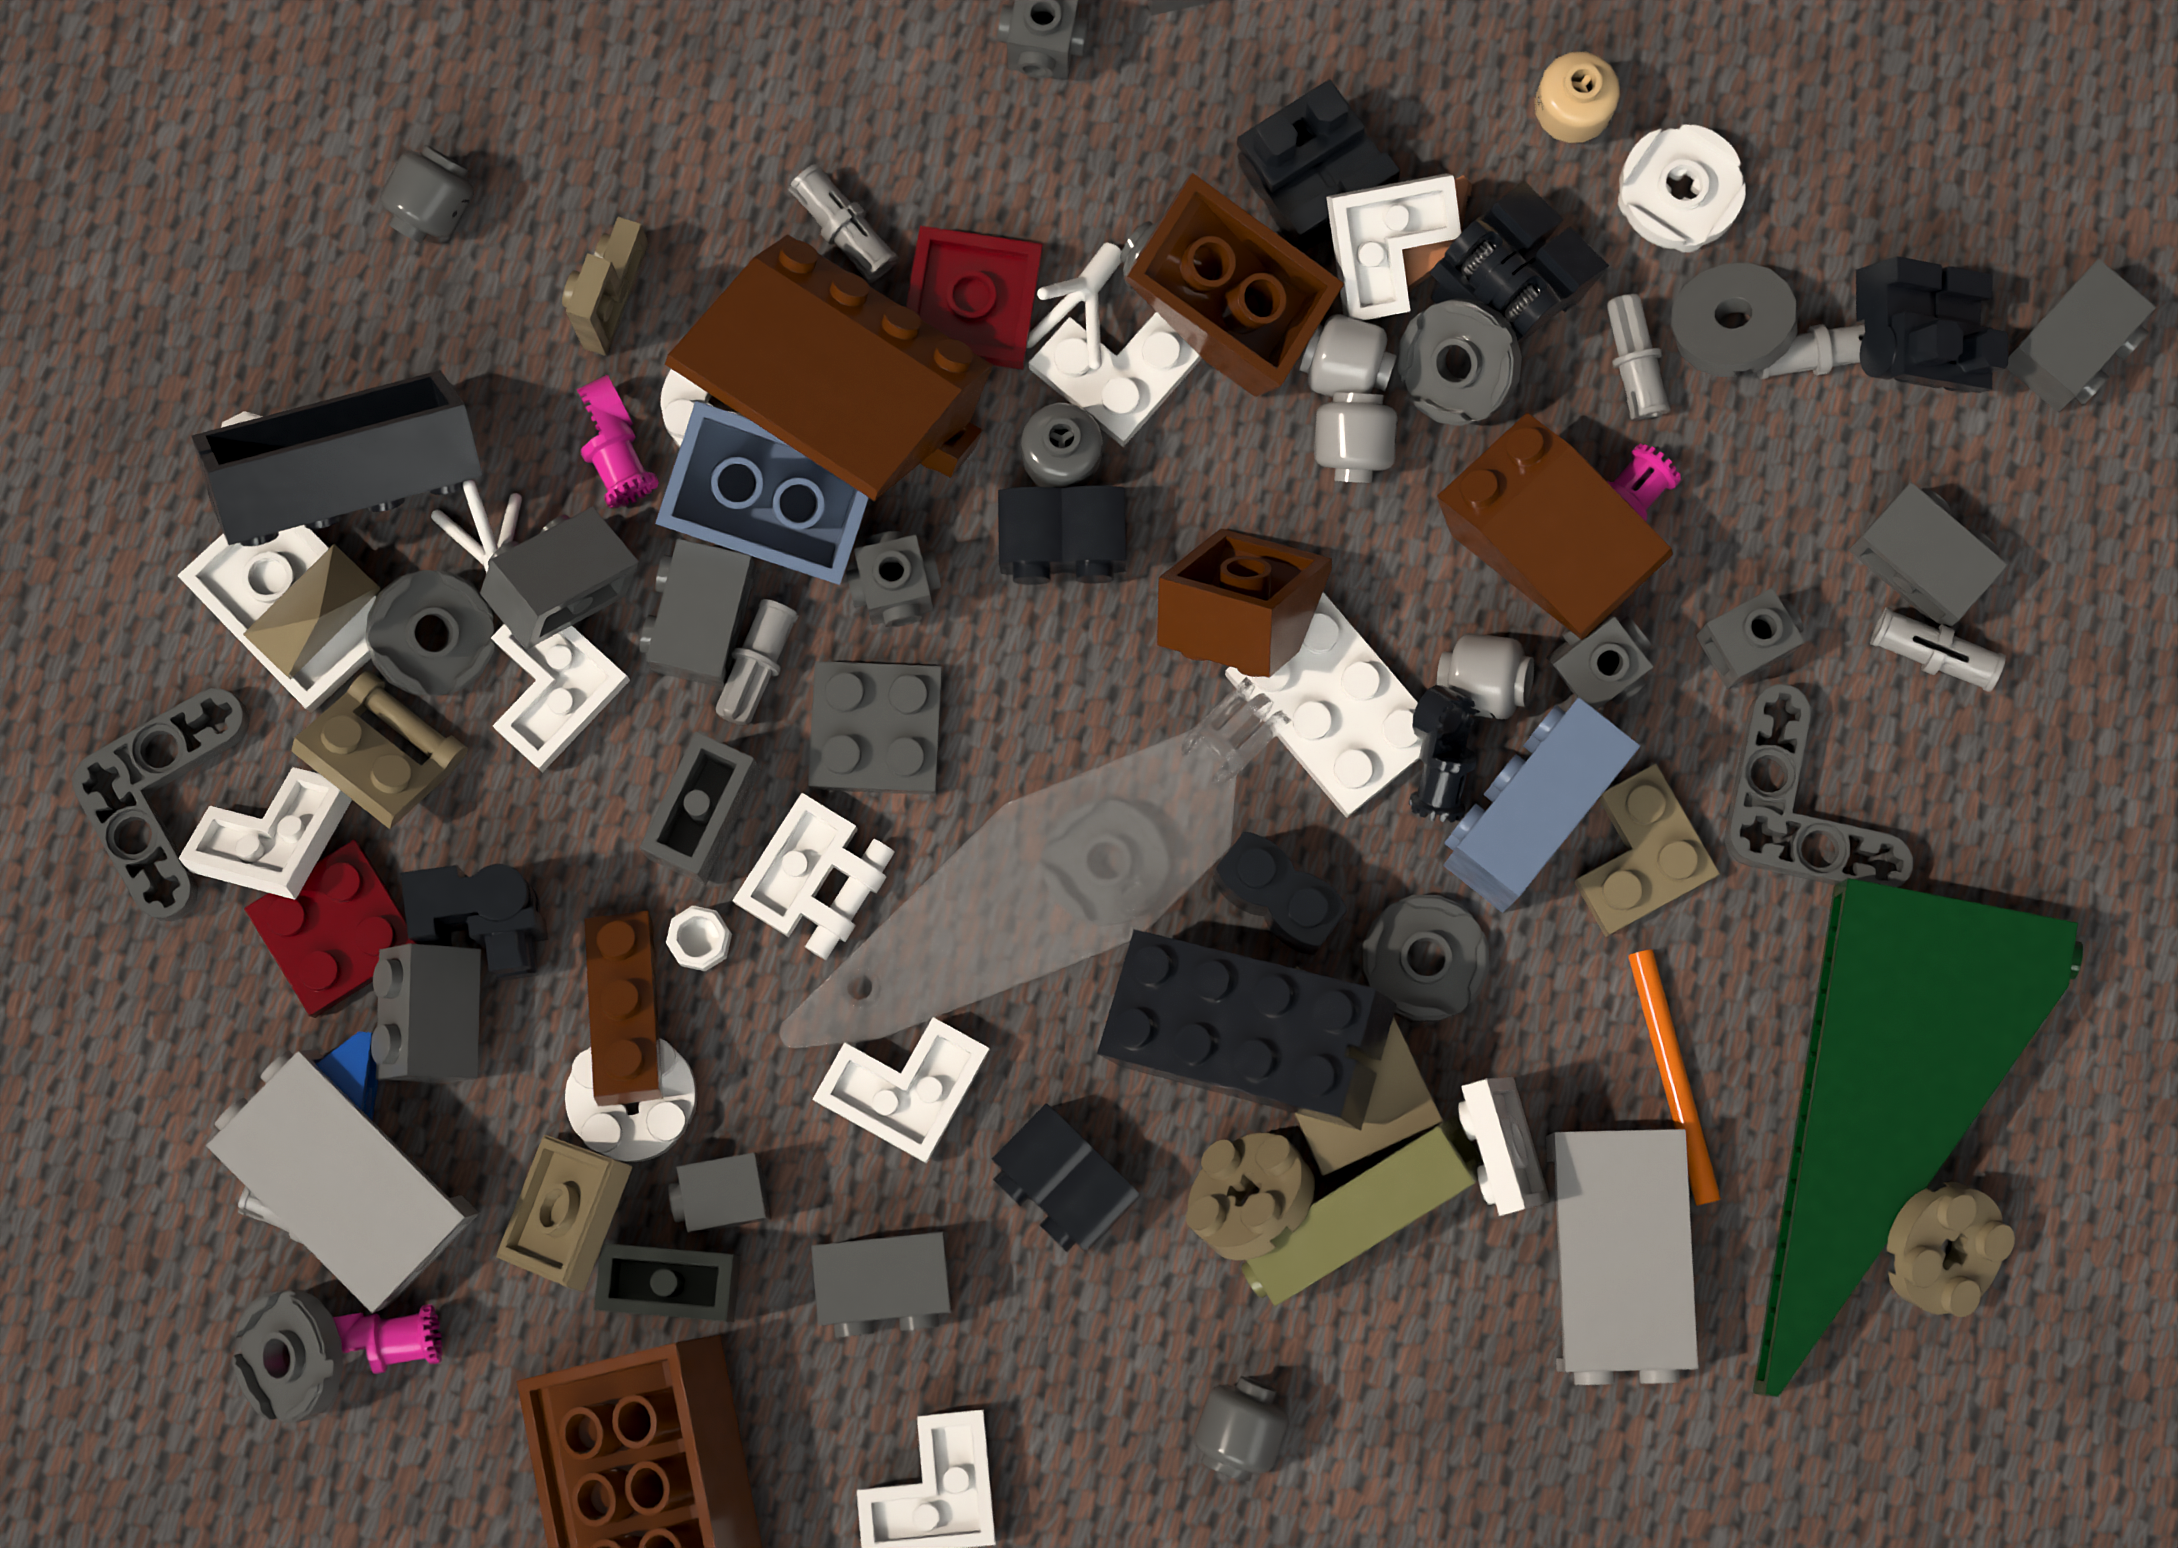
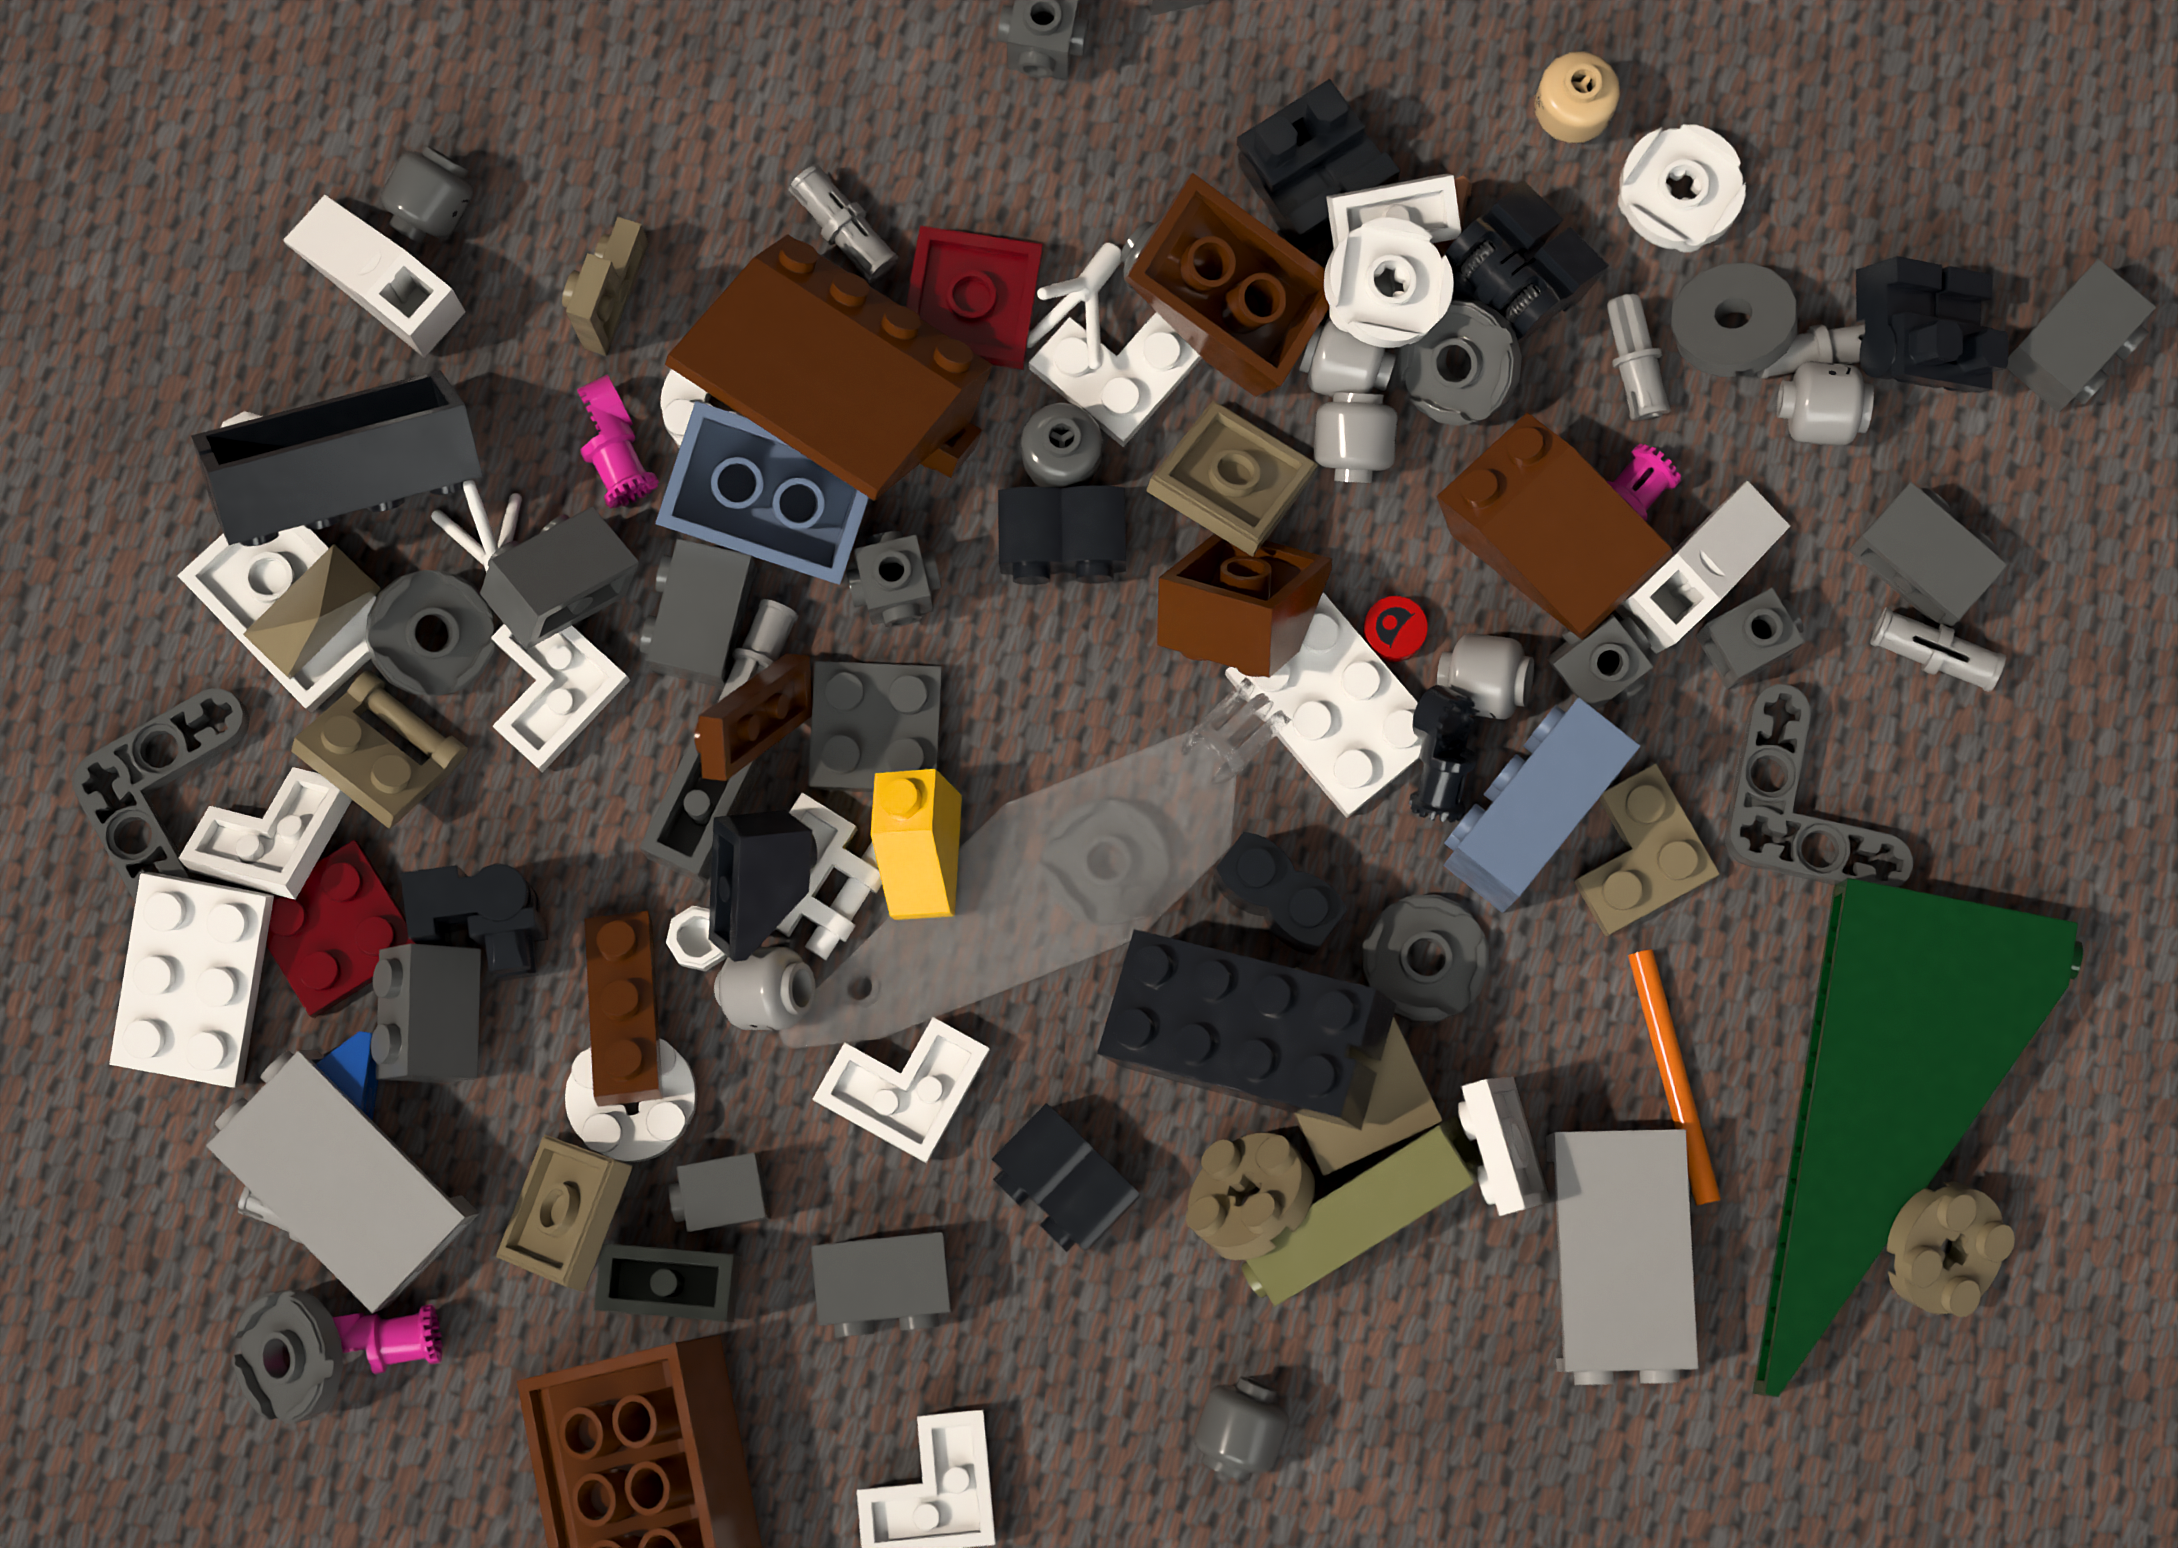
(191, 979): none -> white plate
(377, 274): none -> white slope
(754, 717): none -> reddish brown plate
(756, 877): none -> black slope
(766, 989): none -> light grey head
(917, 842): none -> yellow slope
(1232, 478): none -> dark tan tile
(1395, 628): none -> red tile
(1416, 263): none -> white plate
(1704, 567): none -> white slope
(1826, 403): none -> light grey head

